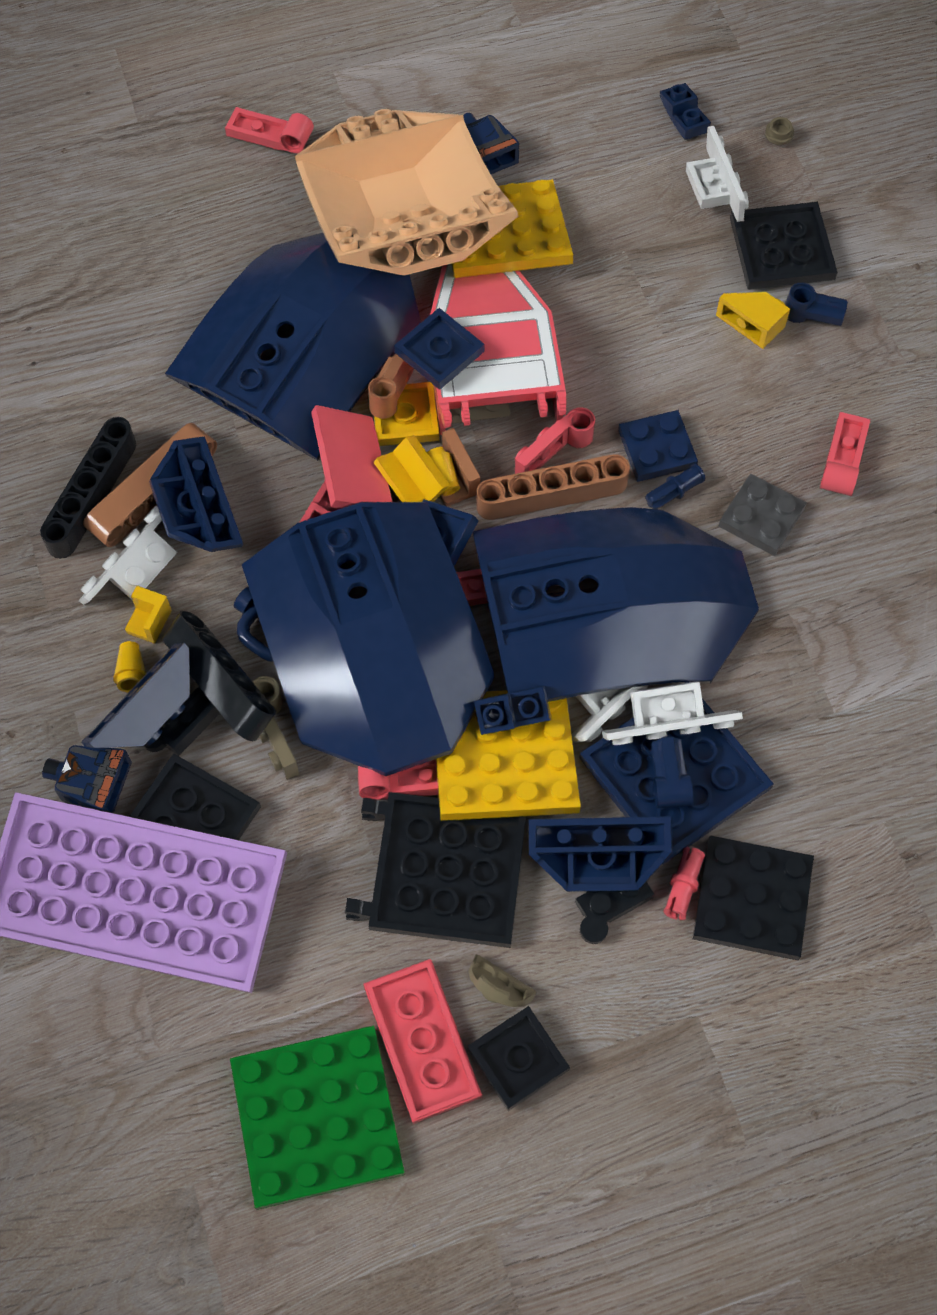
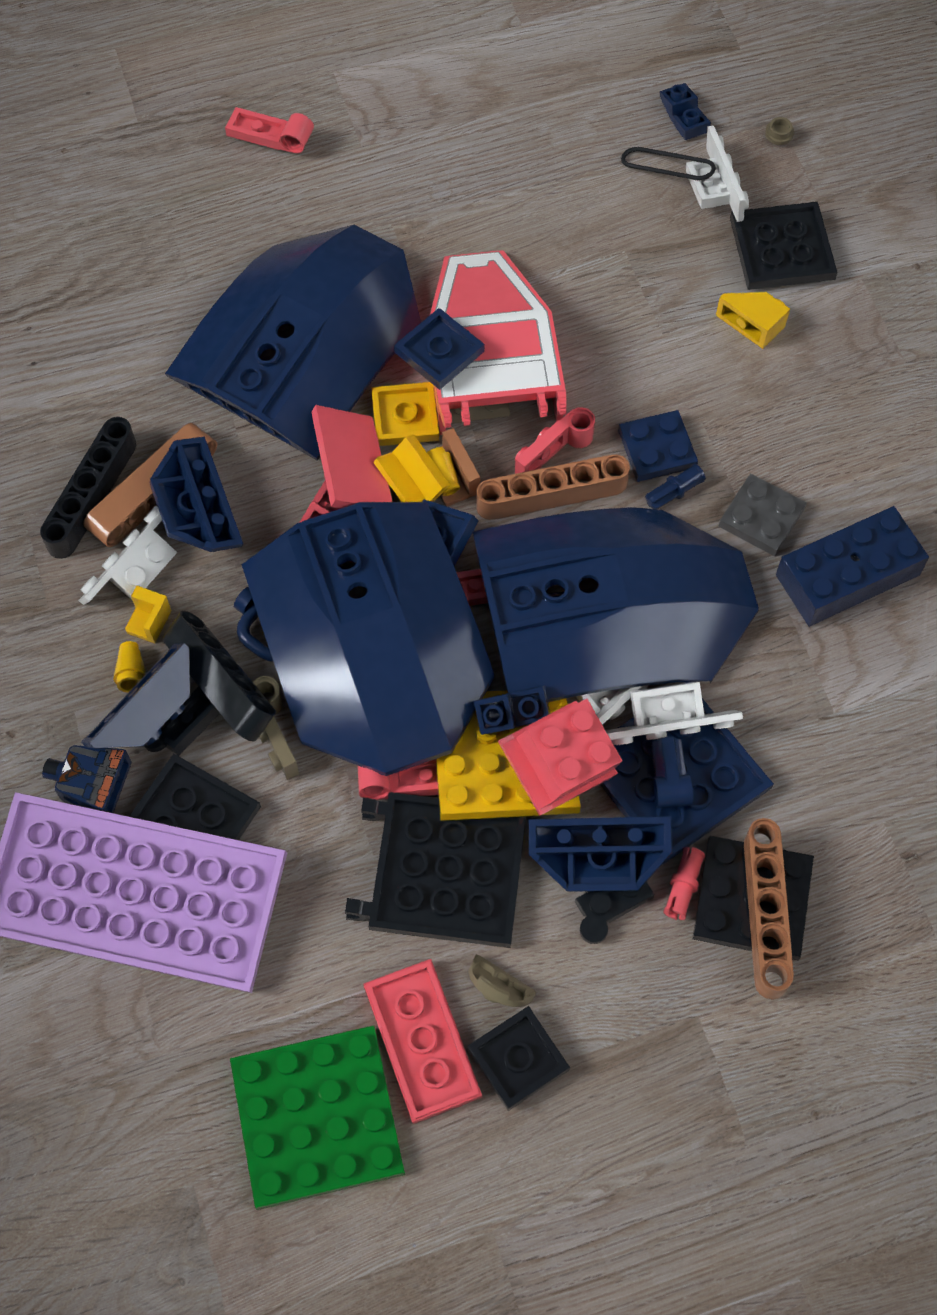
(388, 386): nougat piece -> none
(402, 191): light nougat wedge -> none
(493, 141): dark blue torso -> none
(530, 241): yellow plate -> none
(561, 755): none -> coral piece
(669, 154): none -> black piece
(762, 923): none -> nougat beam
(808, 304): dark blue piece -> none
(845, 454): coral plate -> none
(851, 565): none -> dark blue piece

